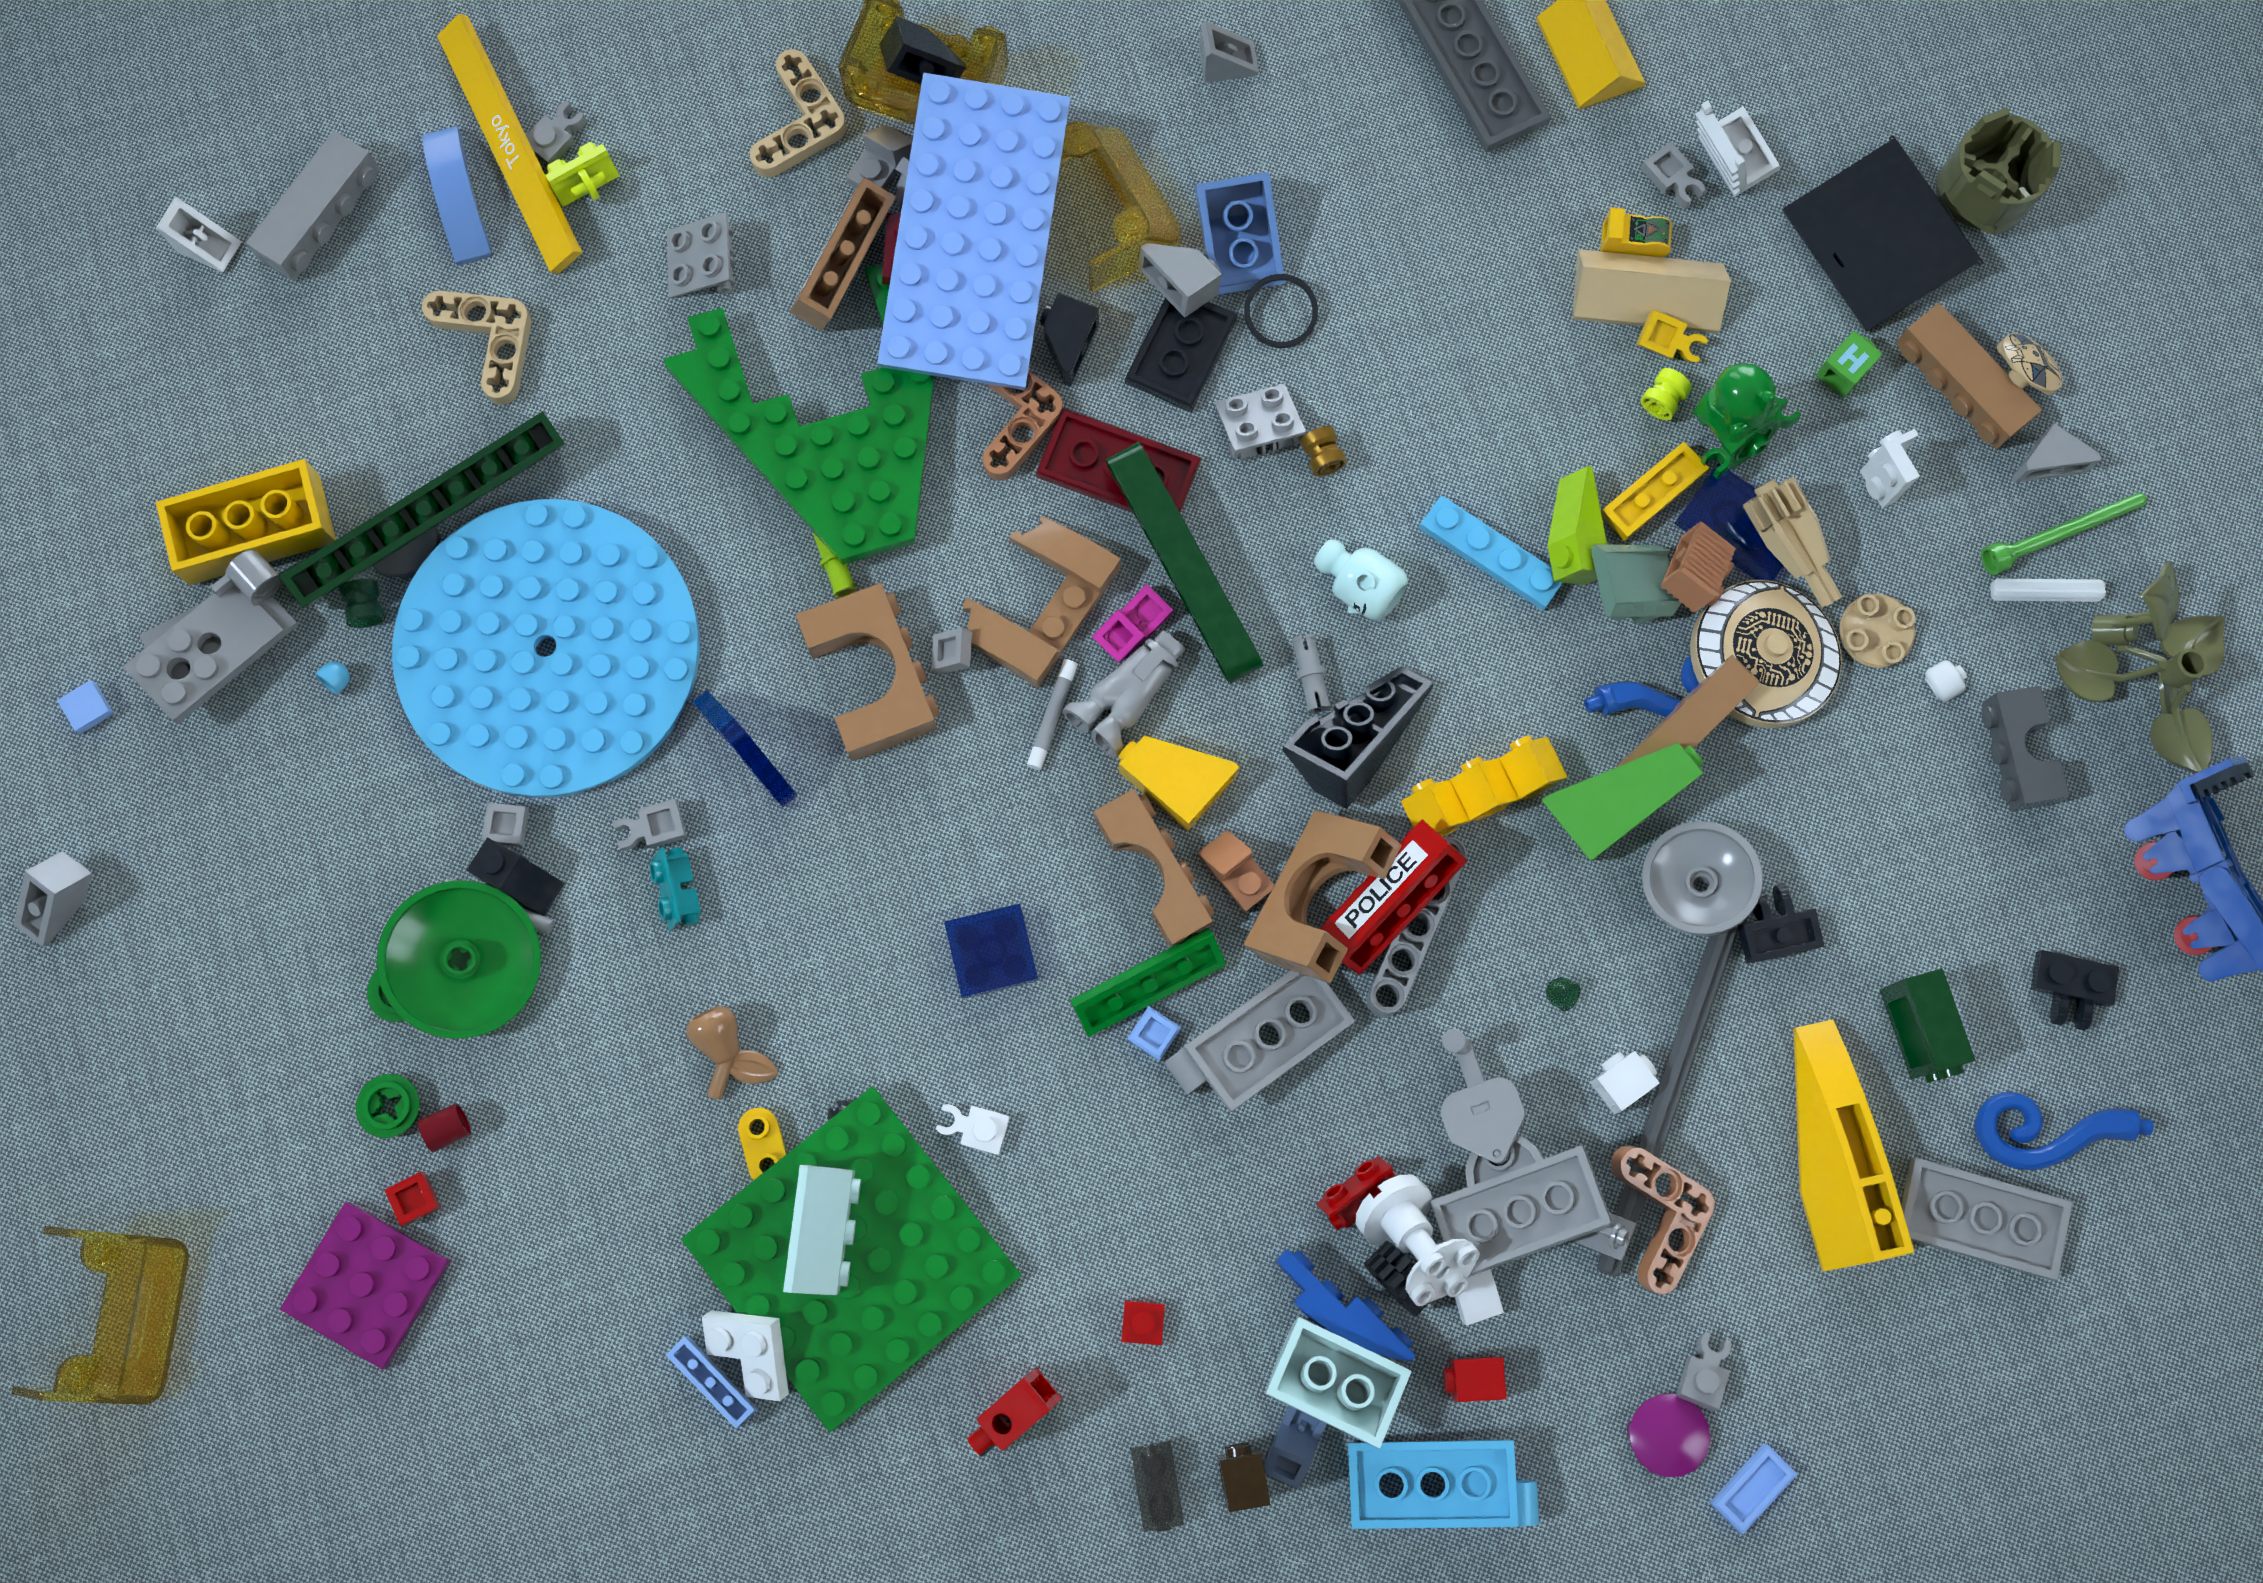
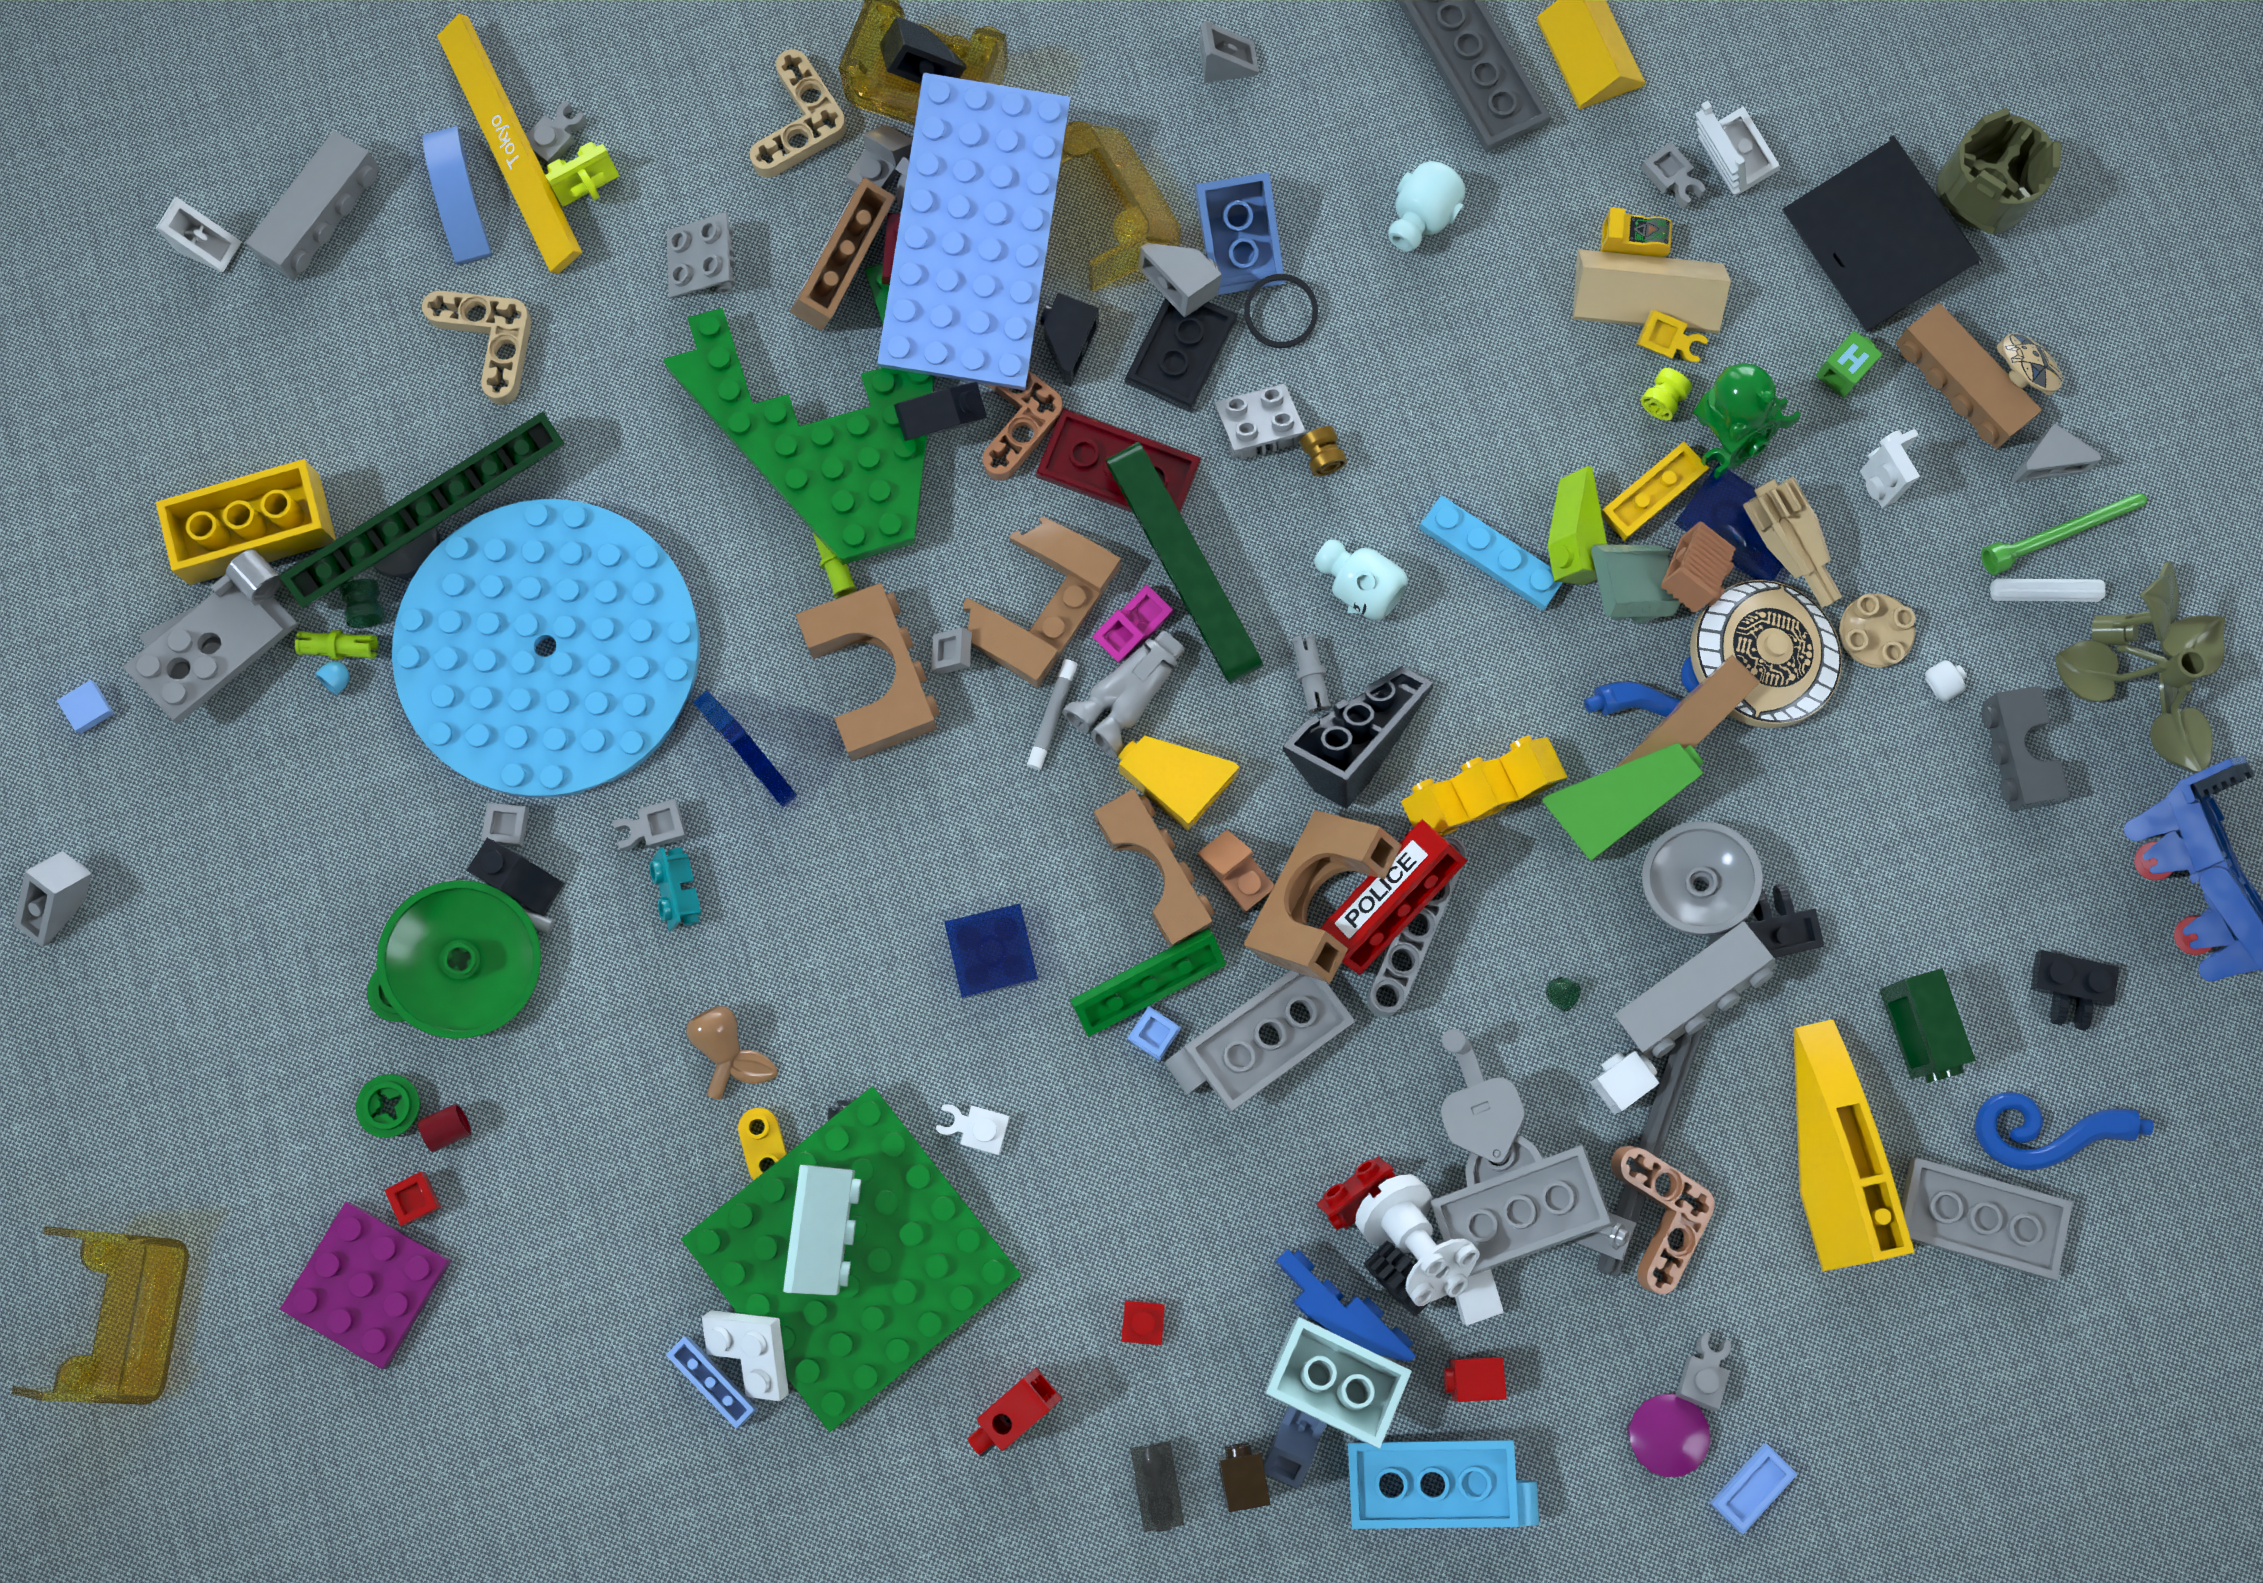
(336, 644): none -> lime pin
(940, 411): none -> black slope
(1426, 203): none -> light aqua piece
(1696, 991): none -> light grey brick

